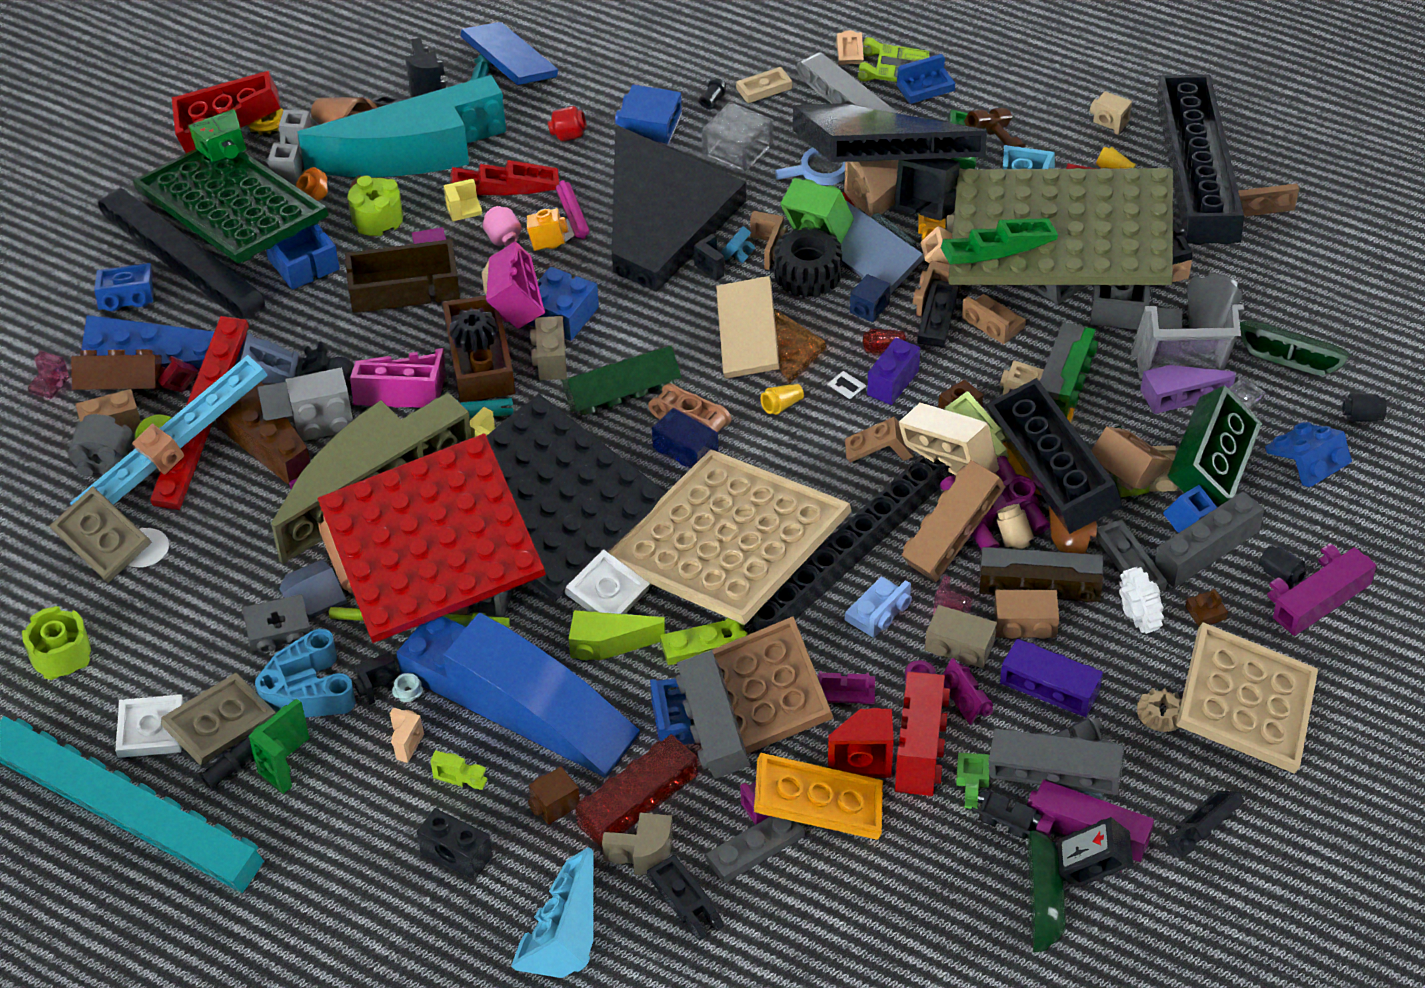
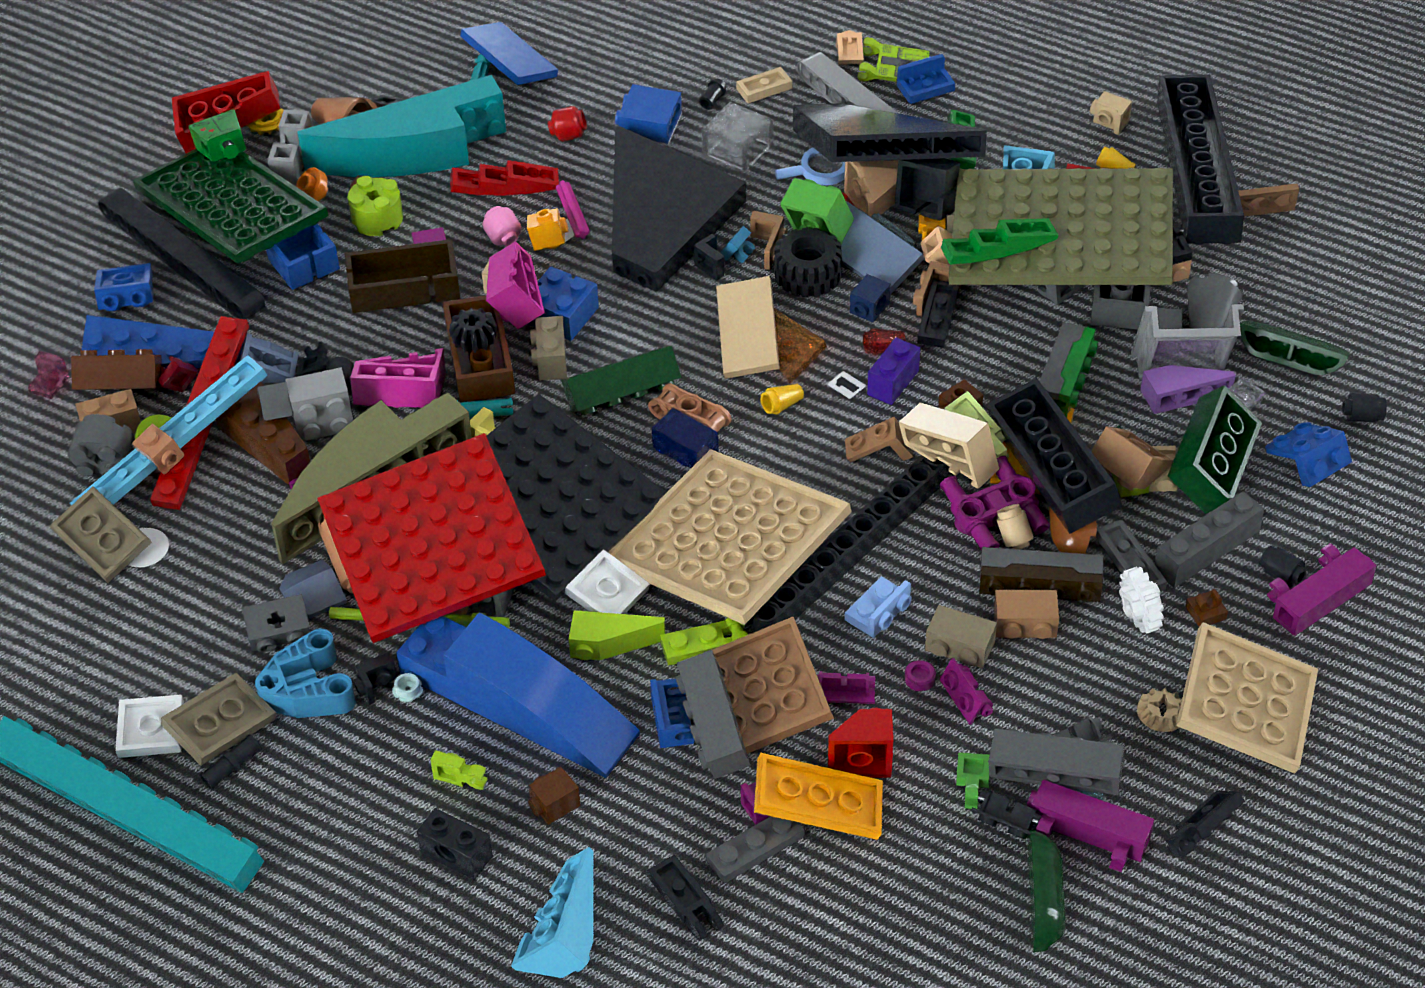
(56, 642): lime brick -> none
(276, 741): green bracket -> none
(407, 733): light nougat bracket -> none
(423, 70): black brick -> none
(462, 200): light yellow panel -> none
(637, 789): clear red brick -> none
(644, 849): dark tan brick -> none
(920, 734): red wedge -> none
(950, 599): clear pink panel -> none
(953, 520): medium nougat brick -> none
(992, 318): medium nougat bracket -> none
(994, 124): reddish brown bar -> none
(1019, 375): tan bracket -> none
(1051, 677): dark purple brick -> none
(1094, 852): black brick -> none
(1189, 508): blue brick -> none

